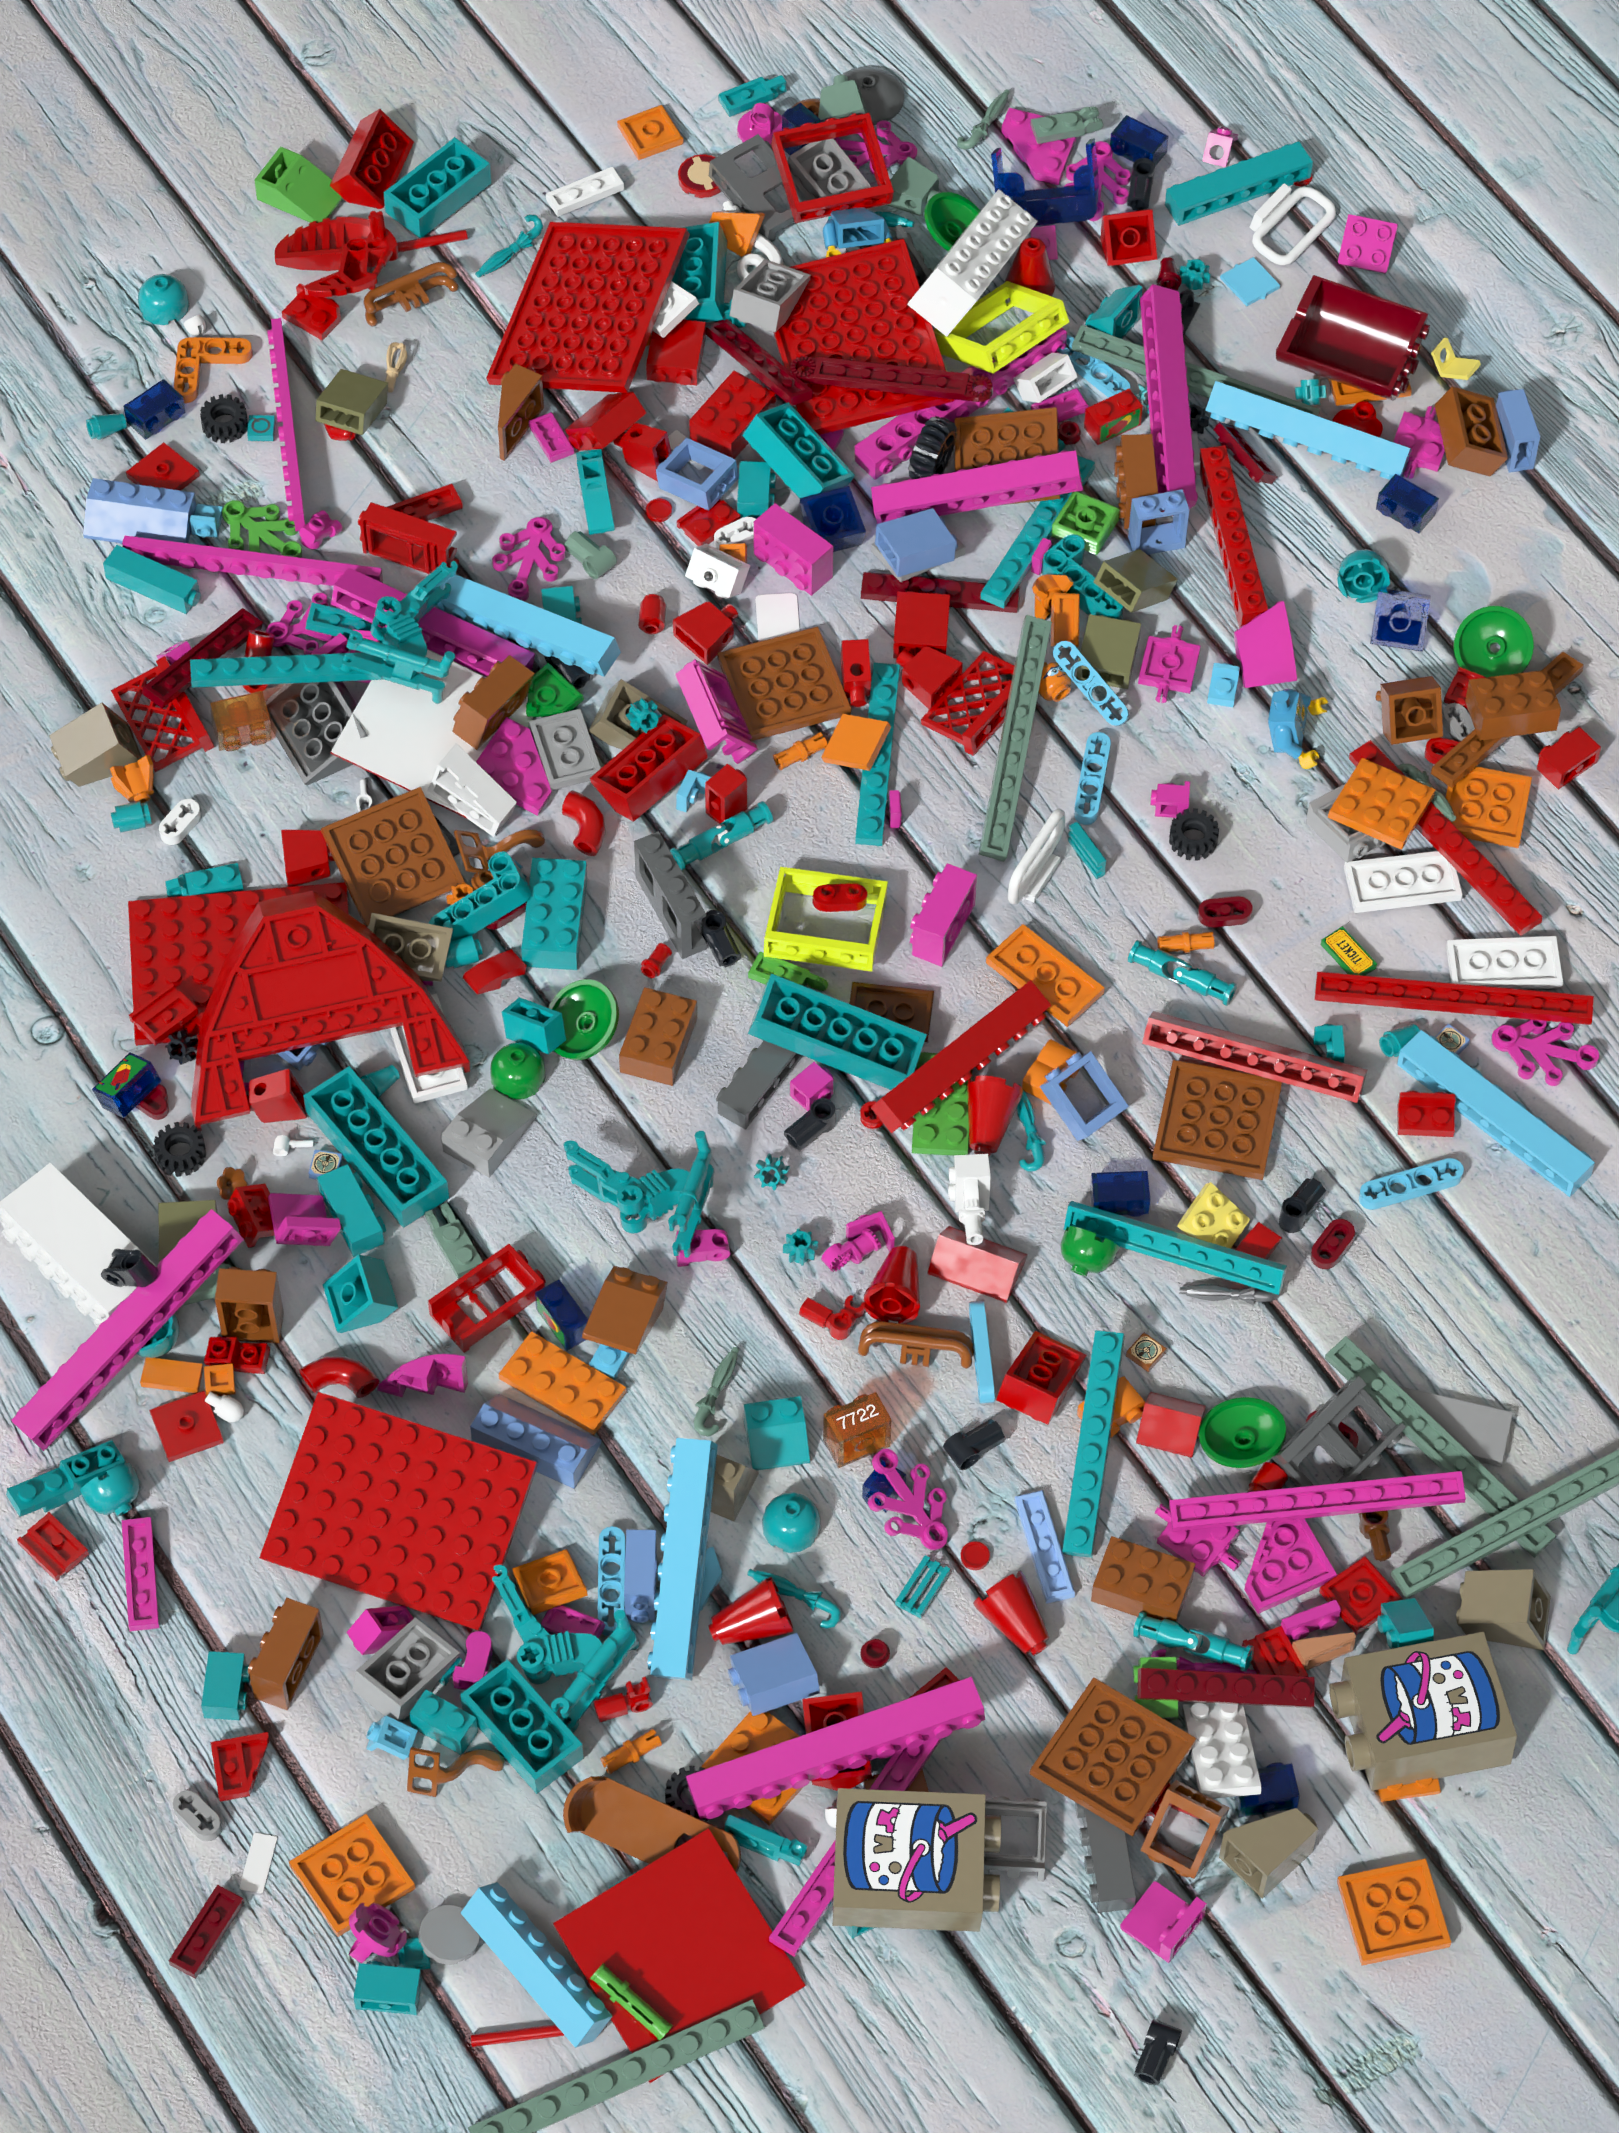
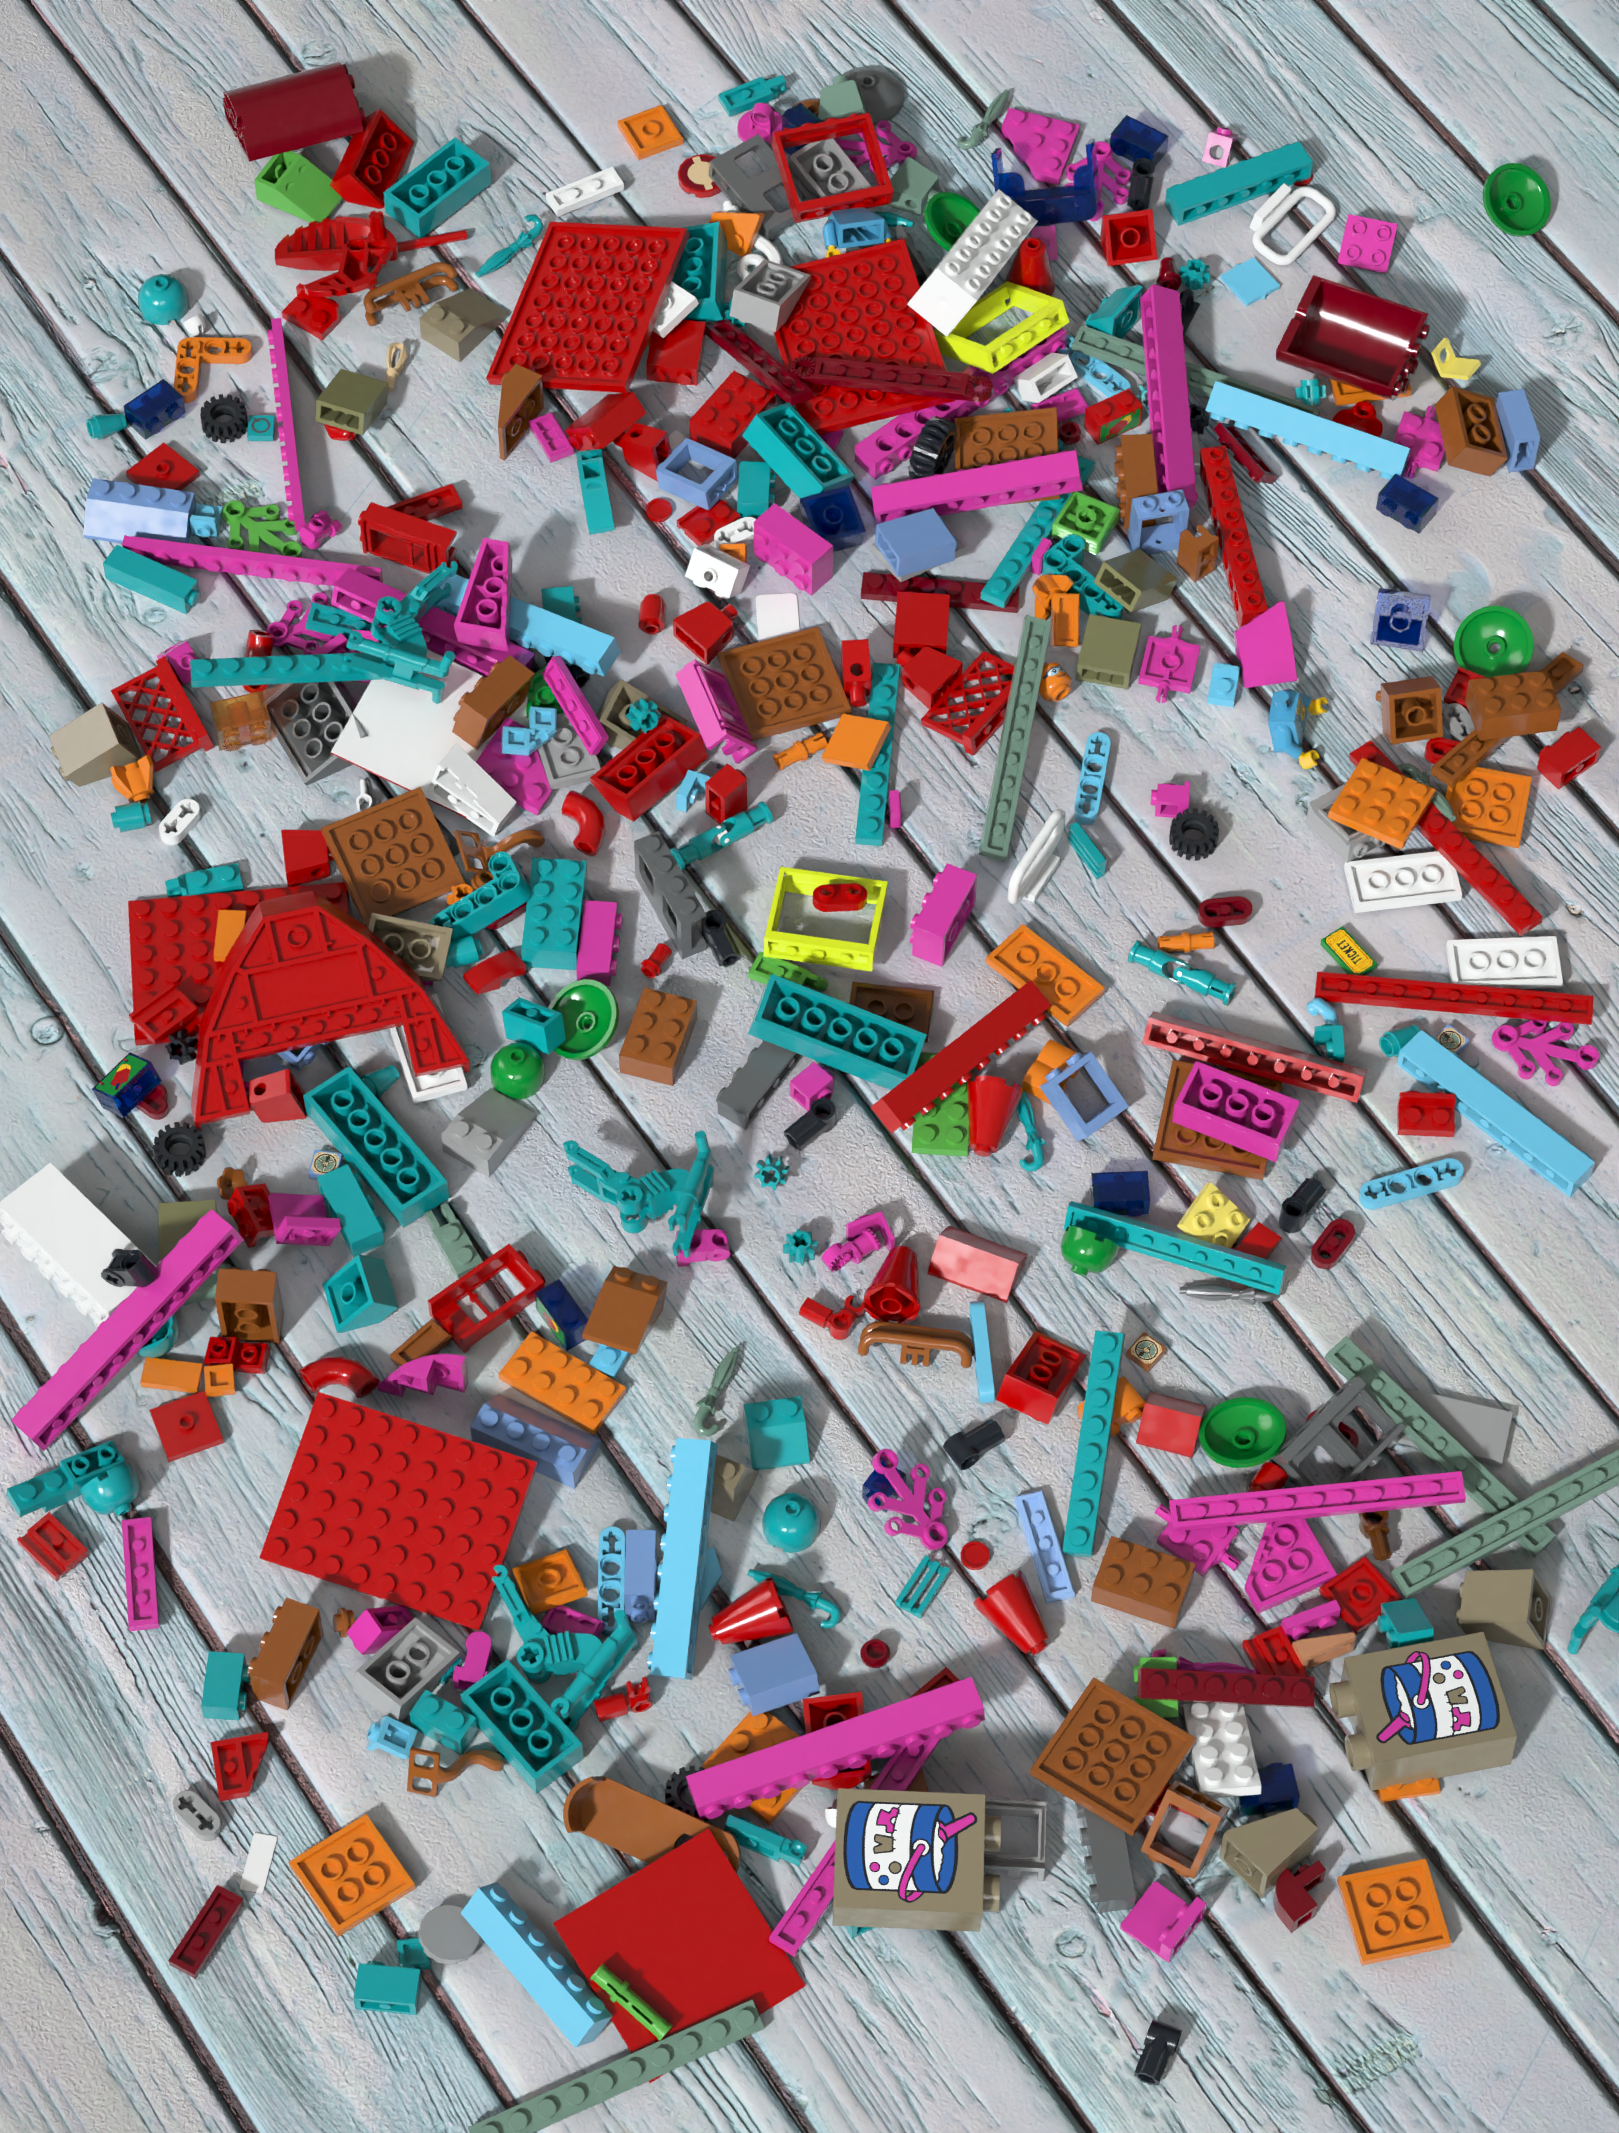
(216, 645): dark red plate -> none
(226, 1407): white cylinder -> none
(228, 929): none -> orange tile
(283, 1143): white hand -> none
(294, 111): none -> dark red cylinder
(343, 1621): none -> dark orange plate
(375, 1932): dark pink tile -> none
(426, 1341): none -> dark orange tile
(460, 323): none -> dark tan slope
(486, 604): none -> dark pink wedge
(515, 2035): red bar -> none
(527, 740): none -> medium azure tile
(529, 554): dark pink plant -> none
(575, 705): none -> dark pink tile
(594, 559): sand green piece -> none
(599, 941): none -> dark pink brick
(631, 1751): orange pin -> none
(856, 1429): clear orange brick -> none
(866, 1121): red bush -> none
(970, 1192): white brick -> none
(1066, 125): sand green hinge -> none
(1092, 682): medium azure beam -> none
(1173, 1634): teal piece -> none
(1197, 554): none -> dark orange hinge
(1236, 1111): none -> dark pink brick
(1291, 1895): none -> dark red brick
(1320, 1006): none -> medium azure arm
(1362, 575): teal cylinder -> none
(1525, 194): none -> green dish

